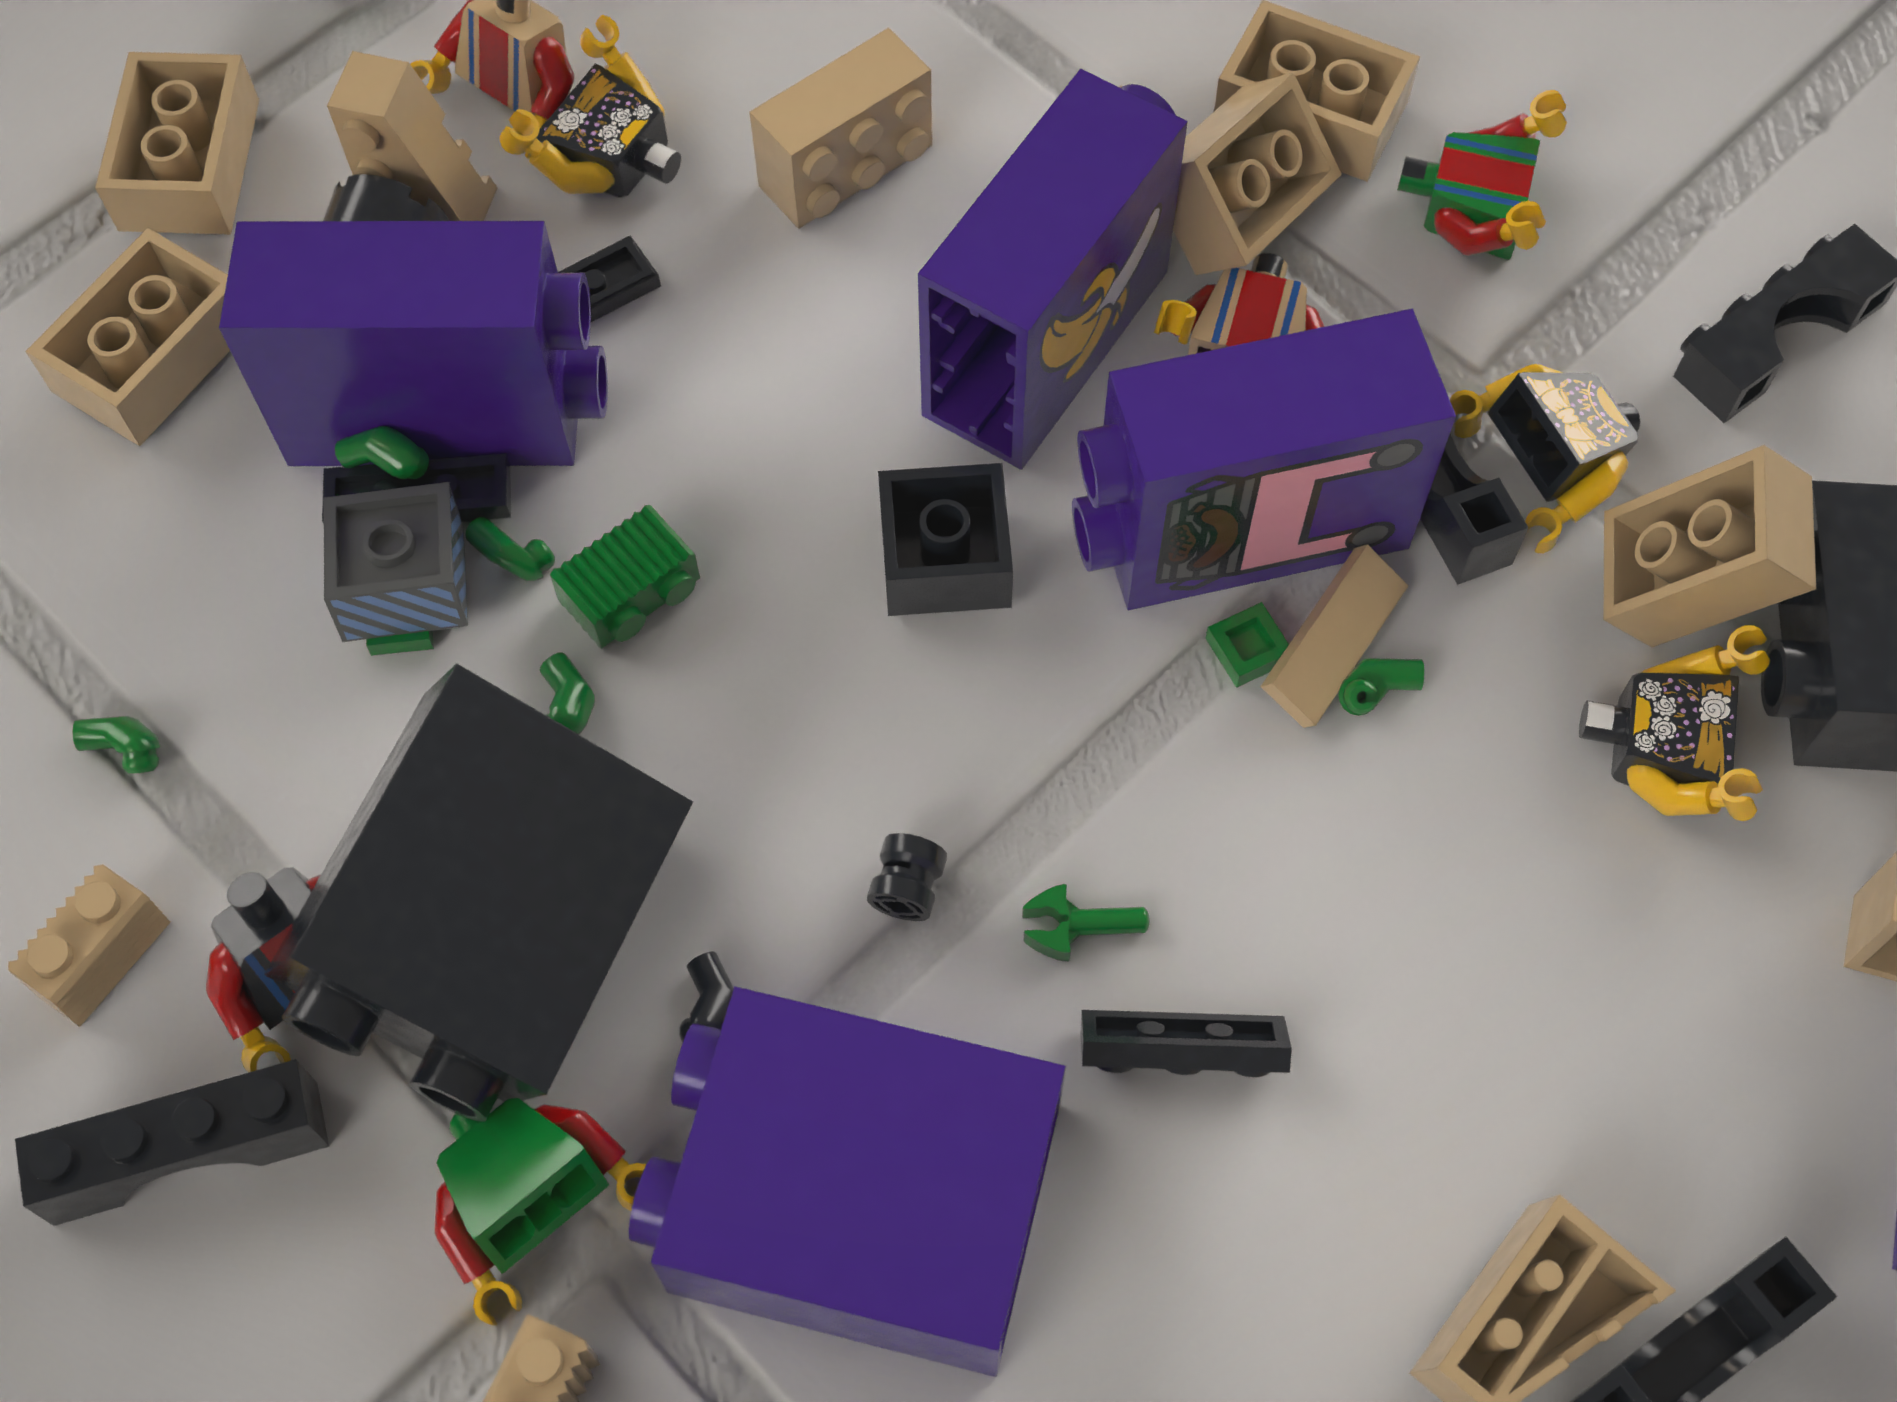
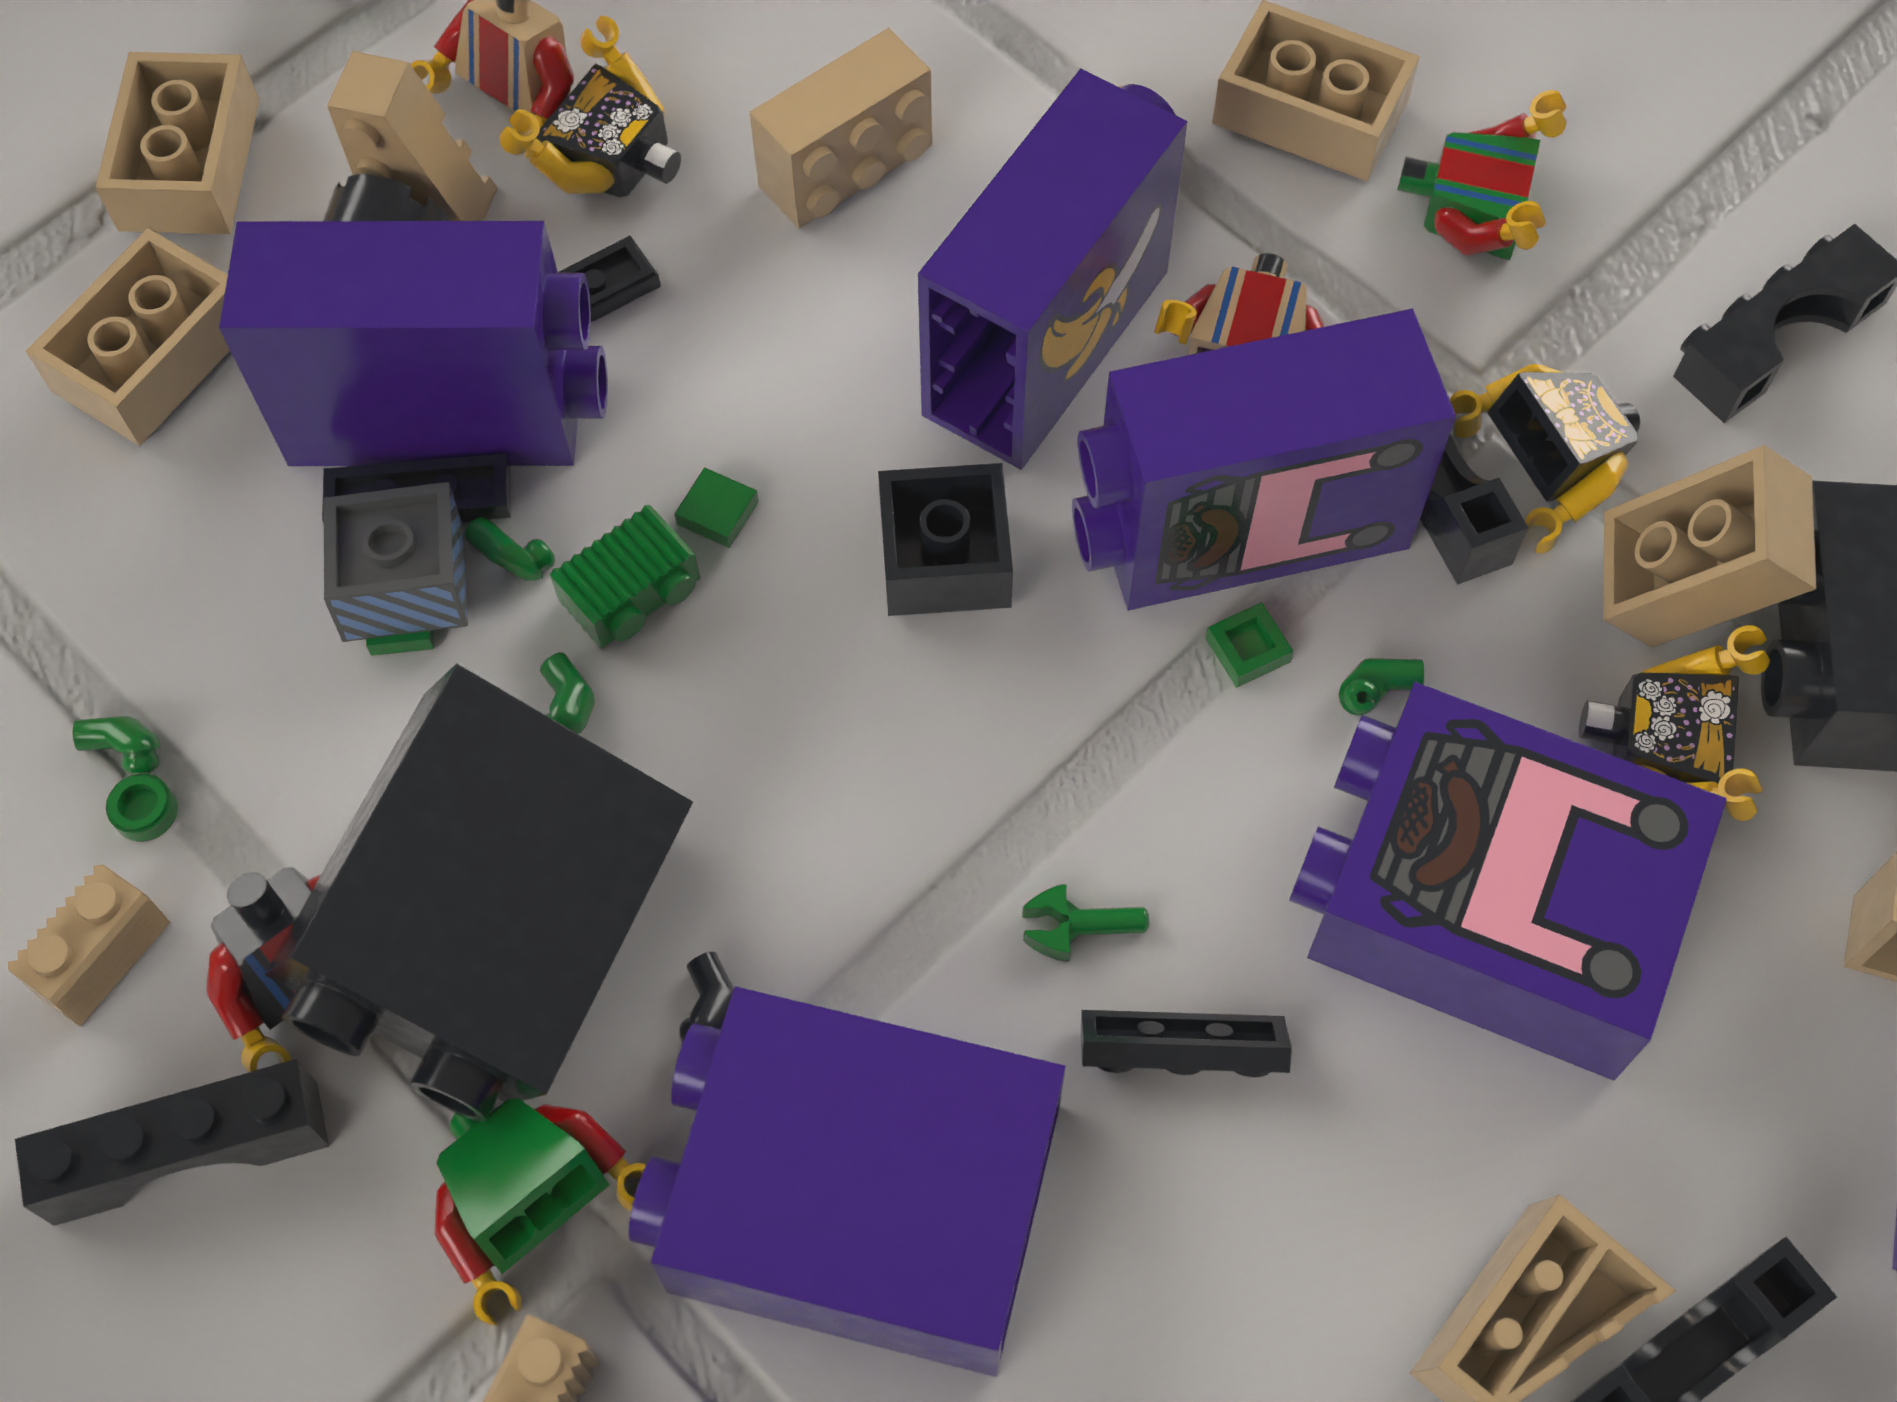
(141, 807): none -> green tile
(386, 449): green arm -> none
(716, 507): none -> green tile
(907, 877): black wheel -> none
(1249, 174): tan brick -> none
(1334, 636): tan tile -> none
(1510, 878): none -> brick

